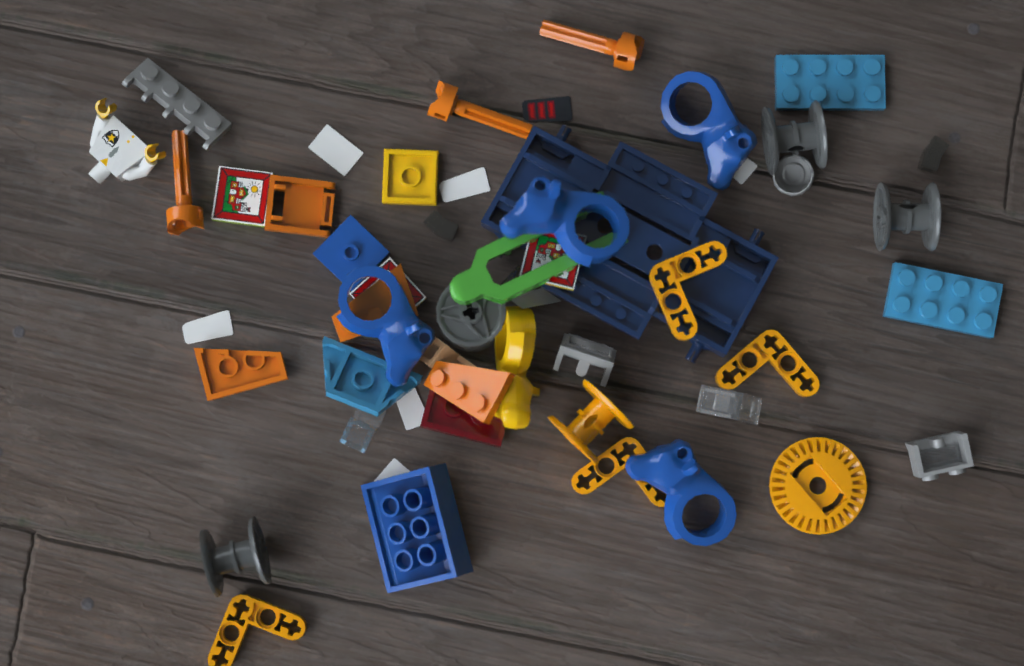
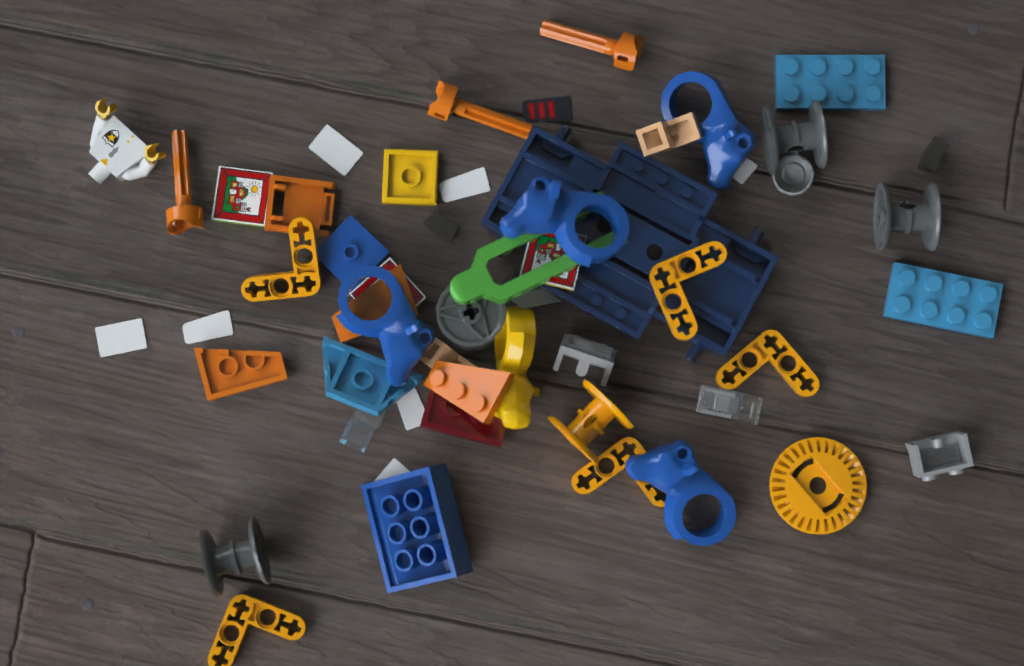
(121, 337): none -> white sticker
(178, 102): light grey hinge -> none
(300, 271): none -> light orange beam
(669, 134): none -> light nougat slope

